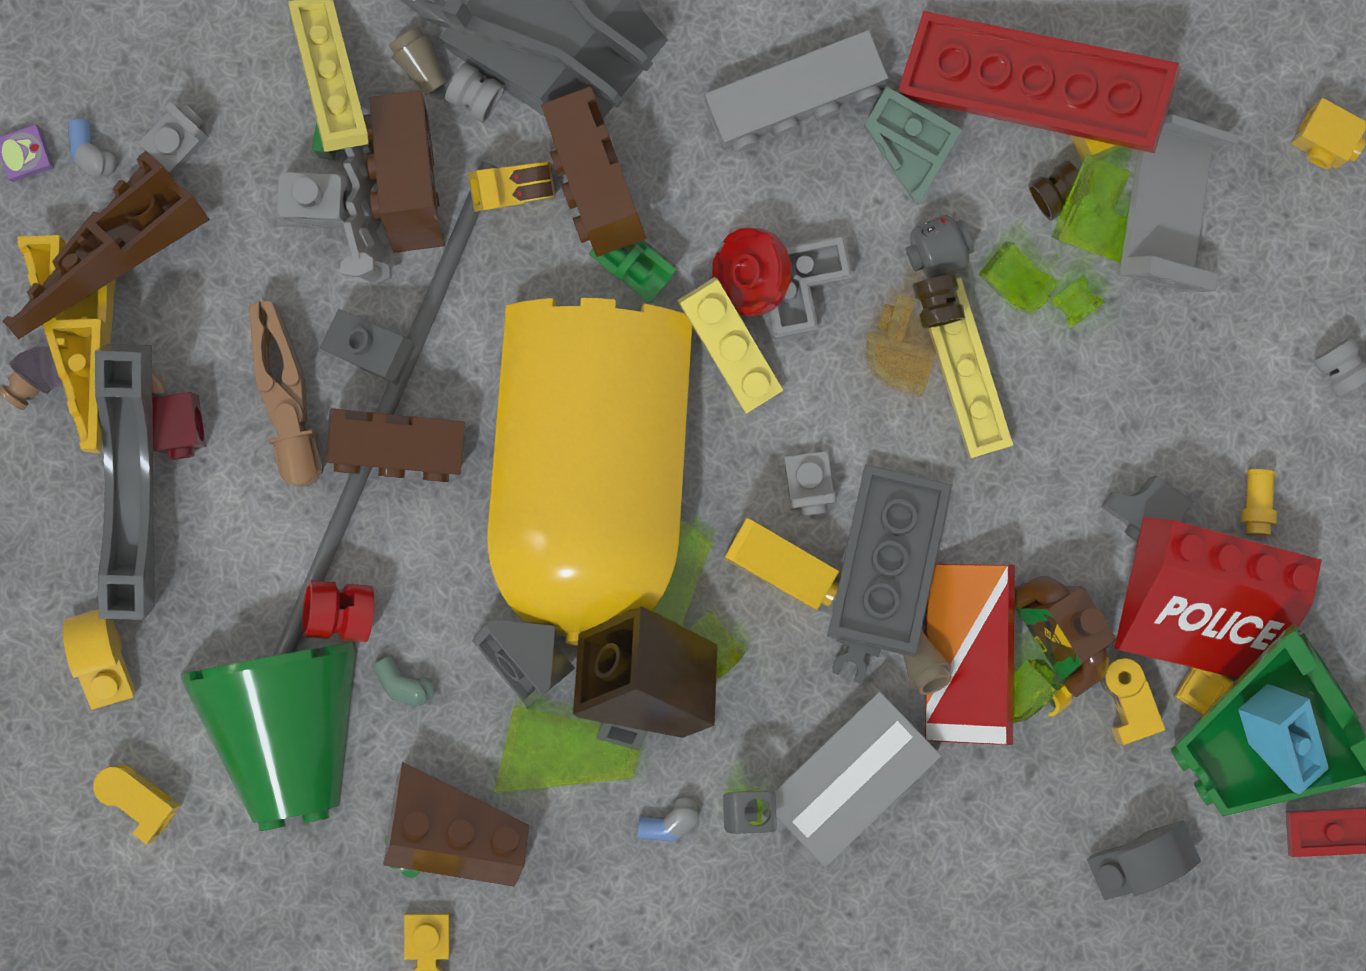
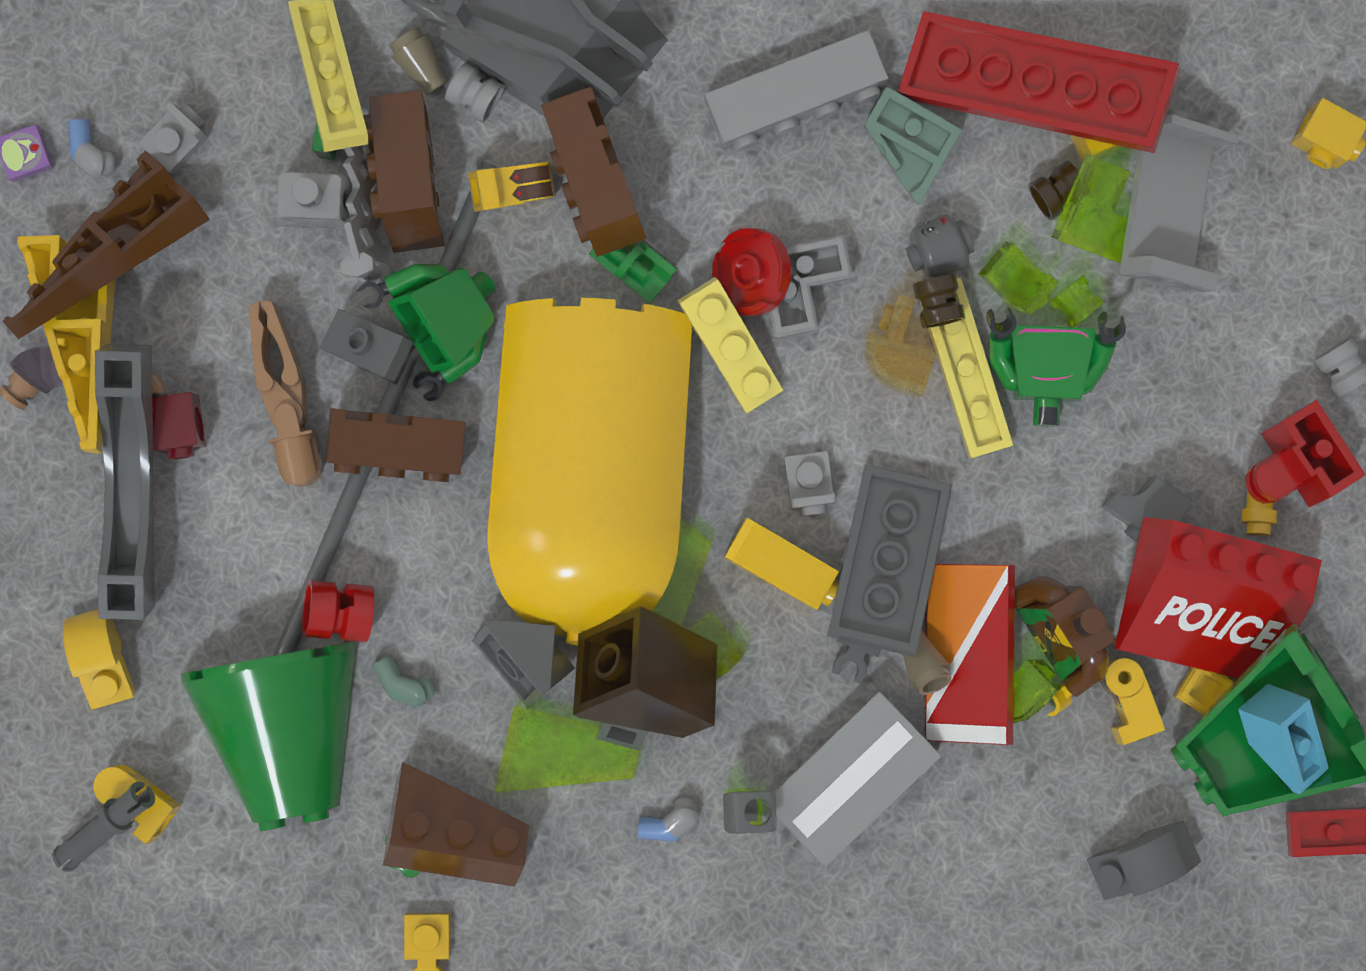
(113, 819): none -> dark grey pin
(442, 316): none -> green torso
(1050, 361): none -> green torso
(1304, 458): none -> red brick

